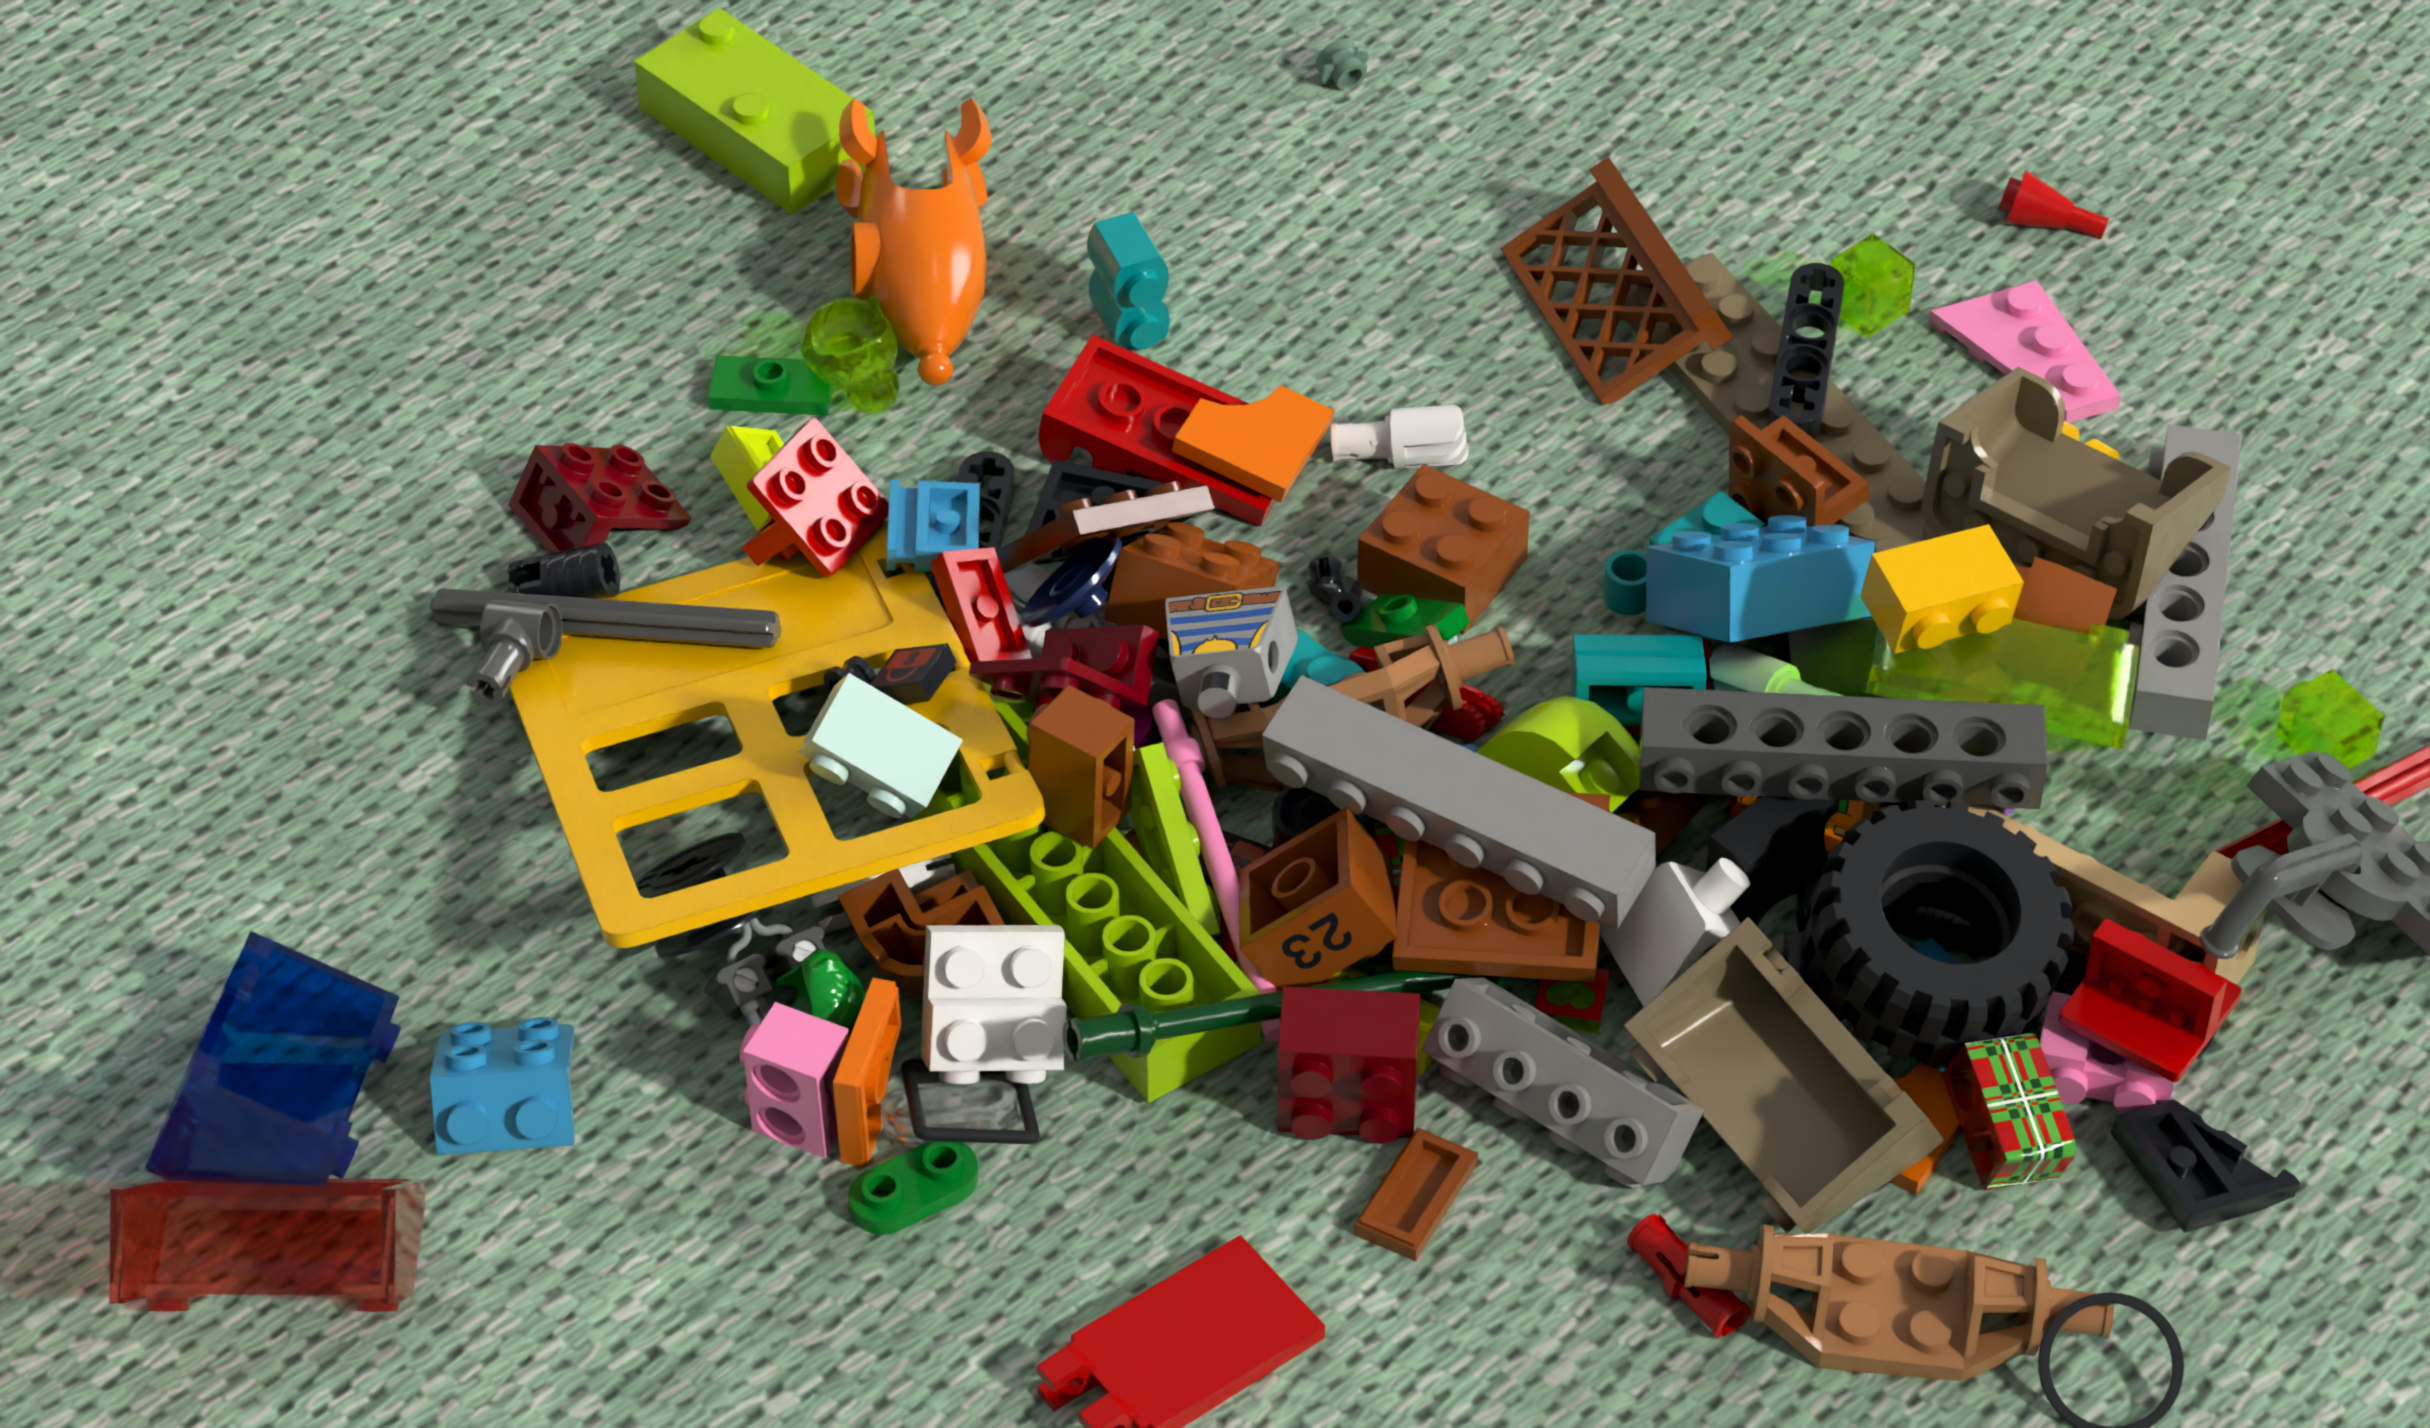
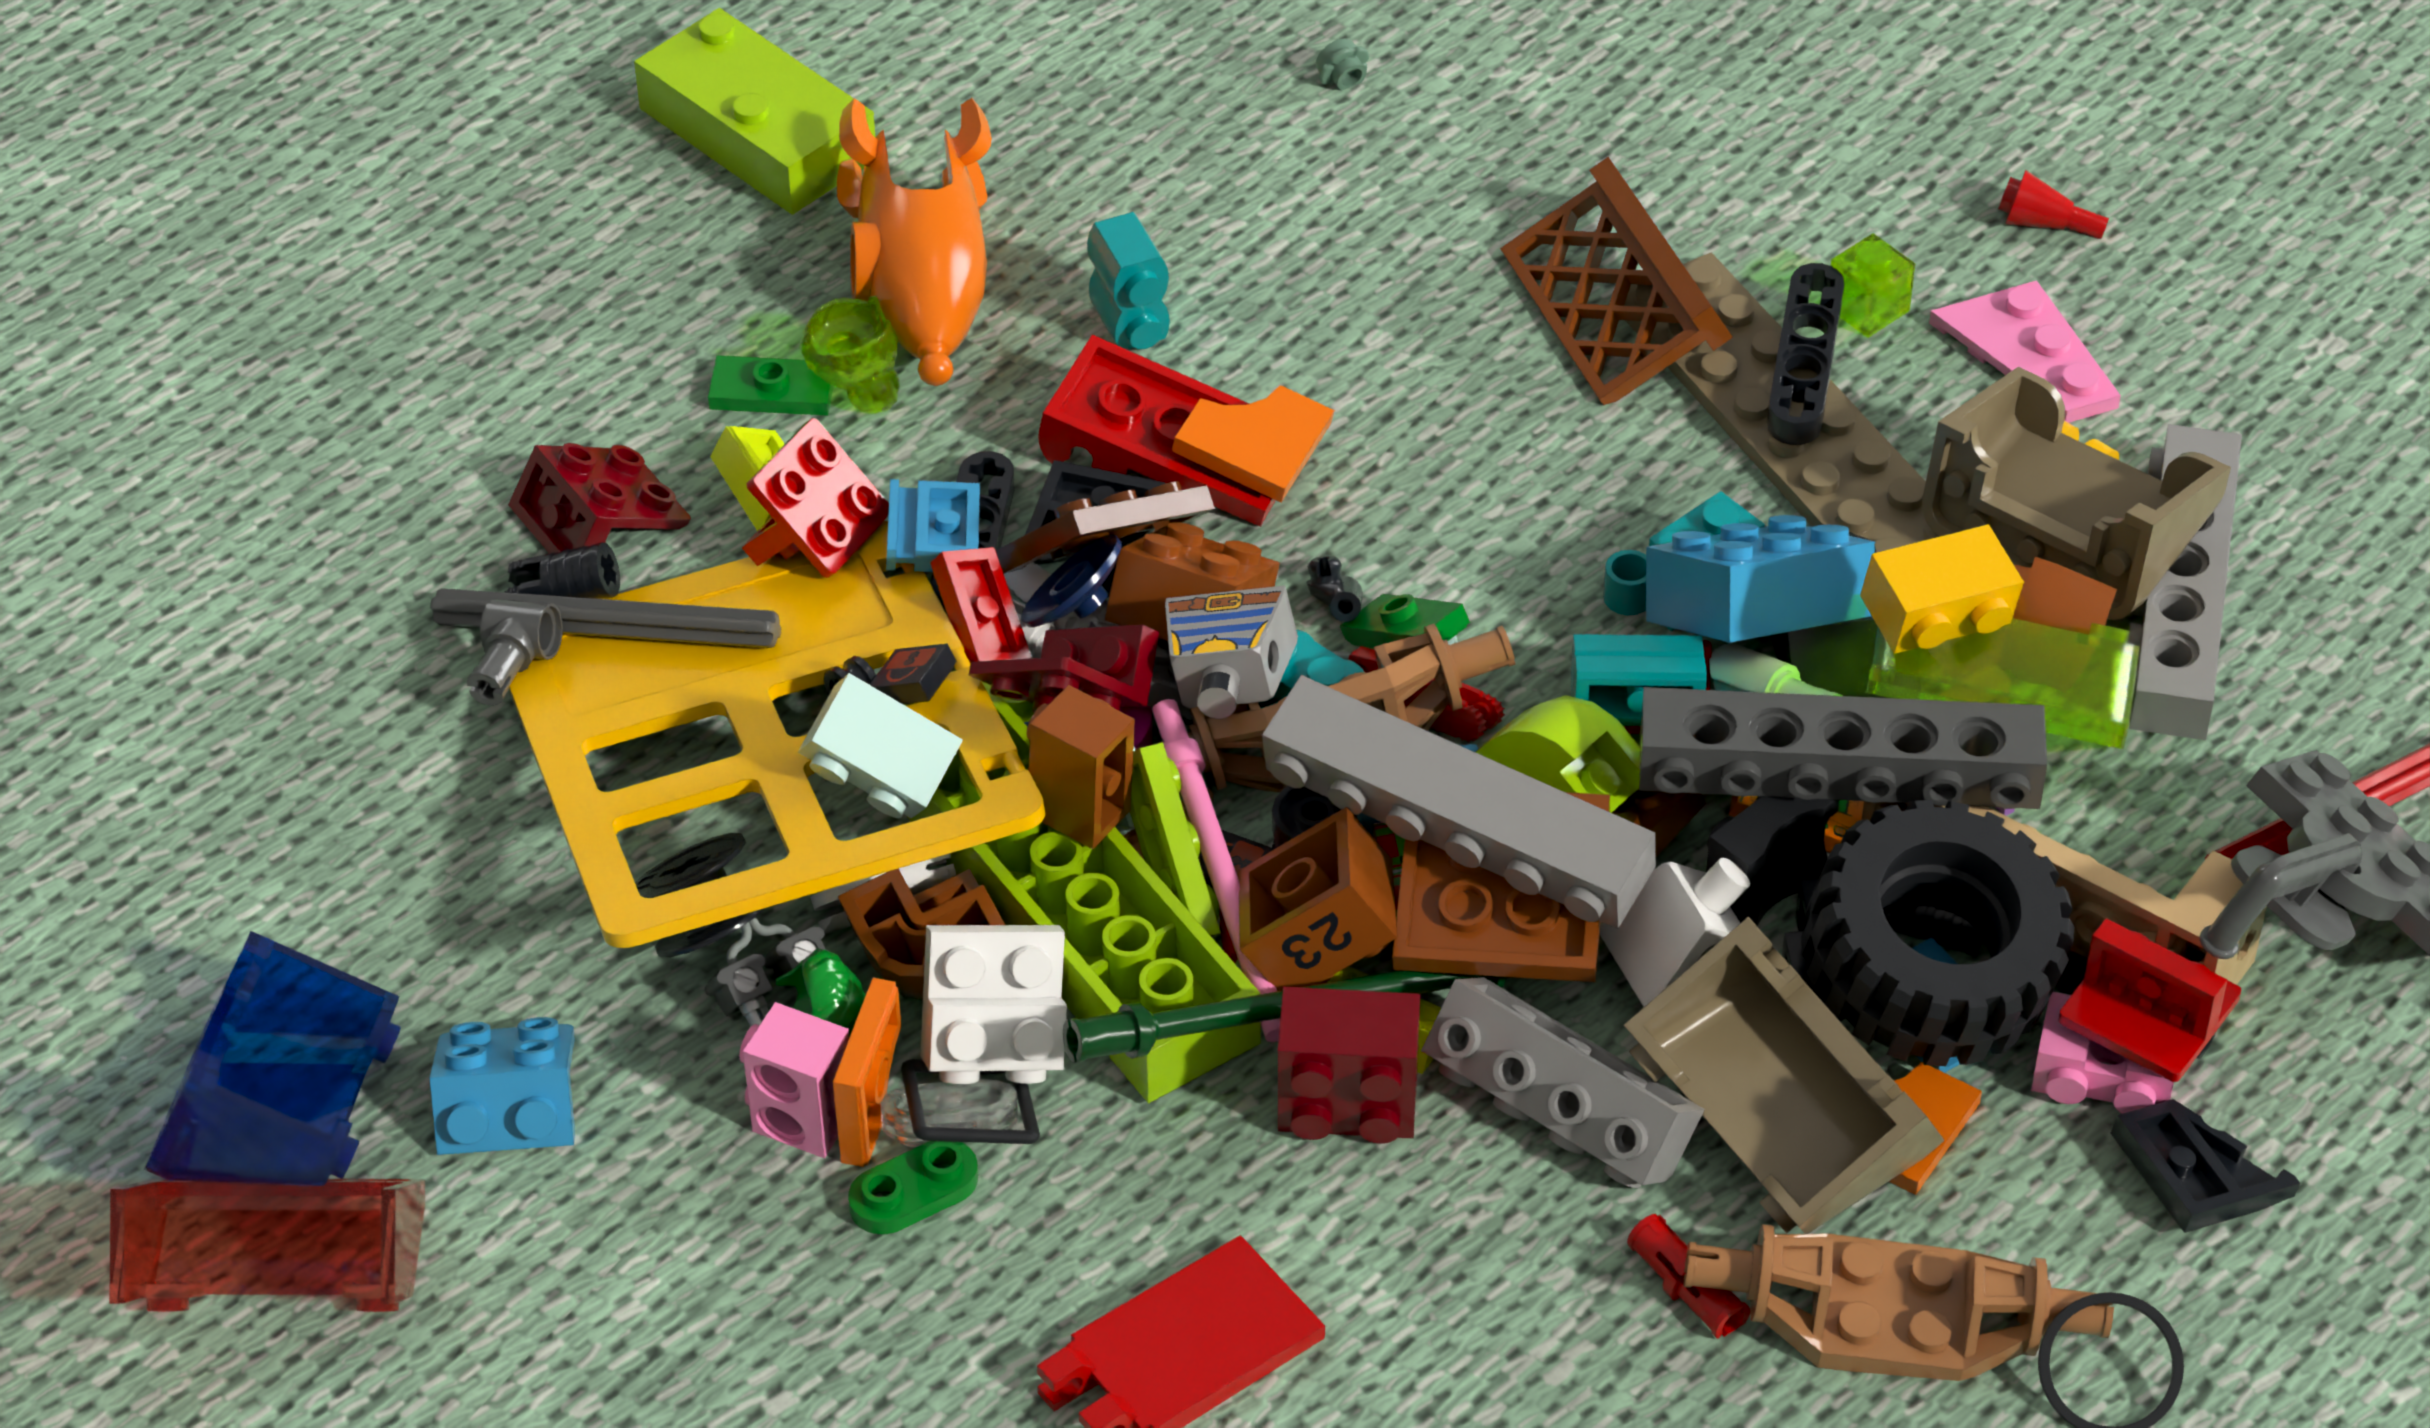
(1405, 438): white arm -> none
(1415, 1194): dark orange tile -> none
(1443, 543): dark orange brick -> none
(1575, 1003): tile -> none
(1789, 474): dark orange bracket -> none
(2010, 1111): piece -> none
(2330, 719): clear neon green brick -> none

